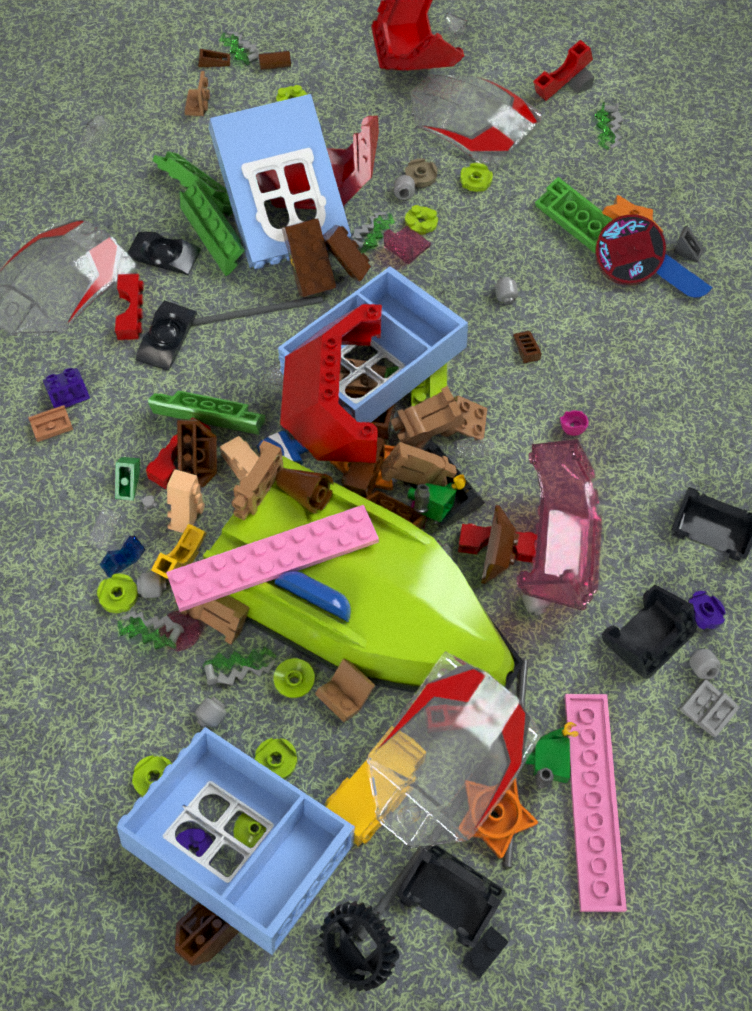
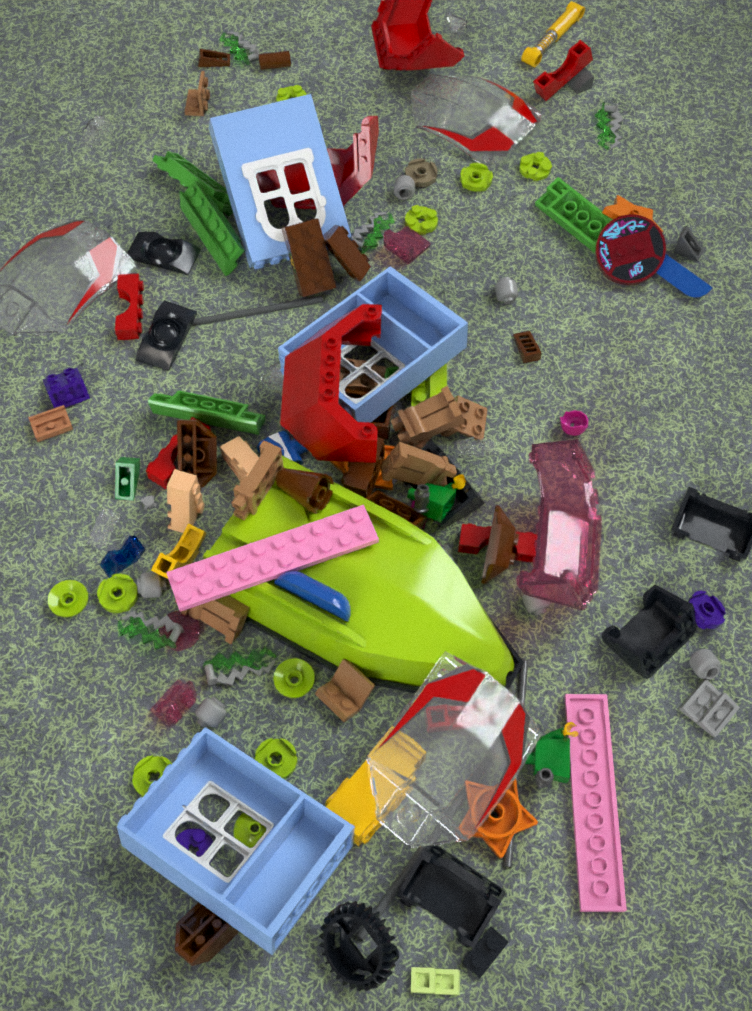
(63, 591): none -> lime dish
(174, 702): none -> clear pink bracket
(435, 981): none -> yellowish green slope
(539, 159): none -> lime plate
(572, 14): none -> yellow piece

